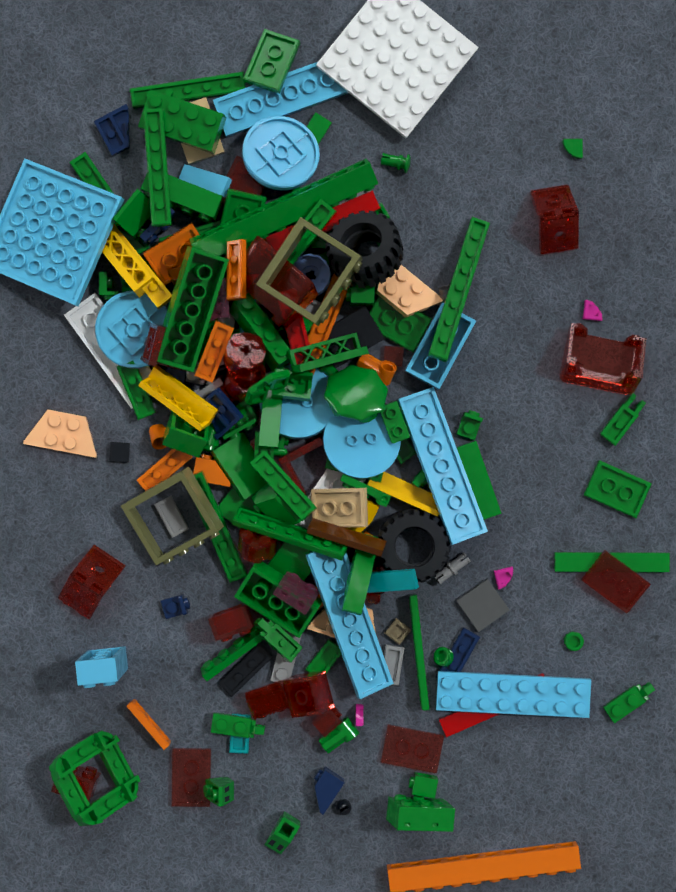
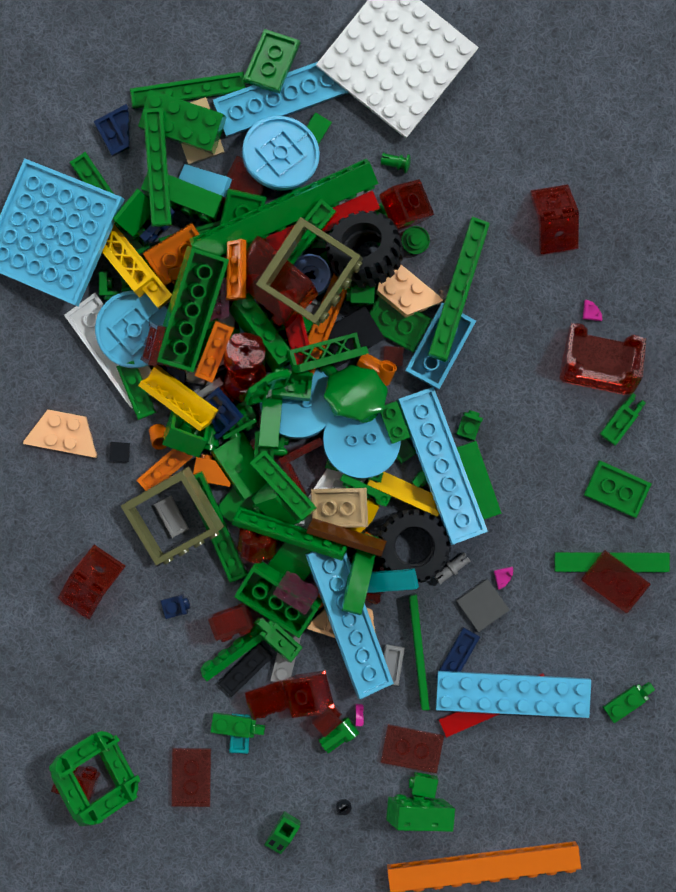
(101, 666): medium azure brick -> none
(149, 724): orange tile -> none
(219, 790): green slope -> none
(325, 657): green tile -> none
(327, 787): dark blue slope -> none
(397, 631): dark tan tile -> none
(406, 204): none -> clear red brick
(415, 240): none -> green plate
(443, 656): green tile -> none
(573, 641): green tile -> none
(574, 147): green tile -> none

